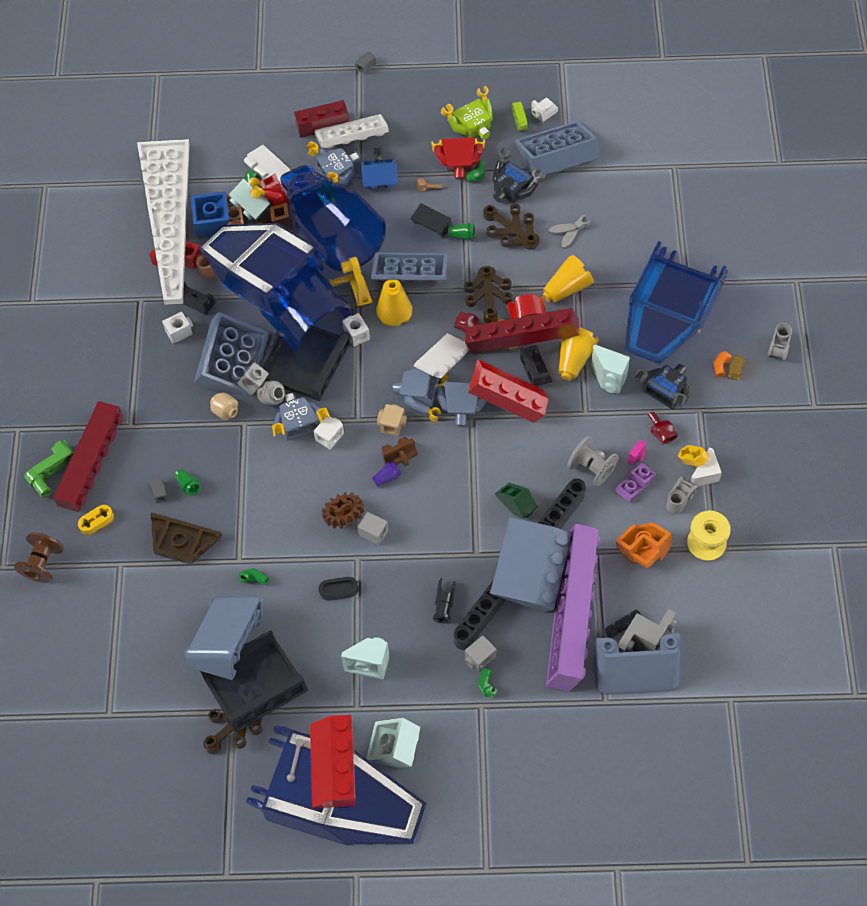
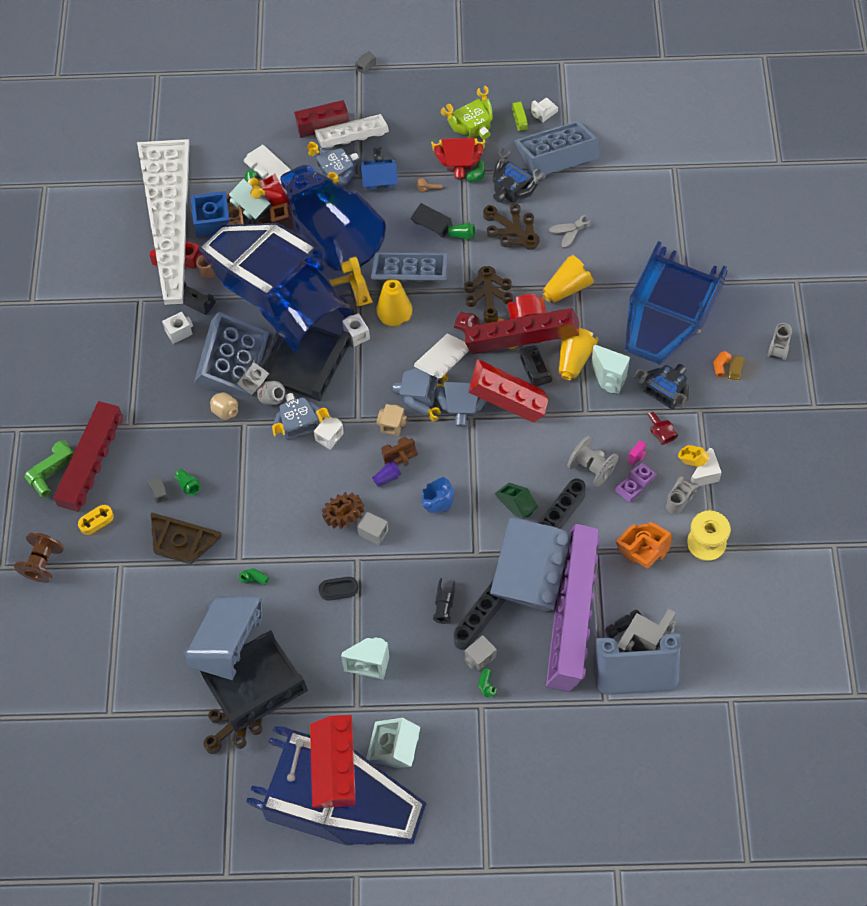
(438, 496): none -> blue hair

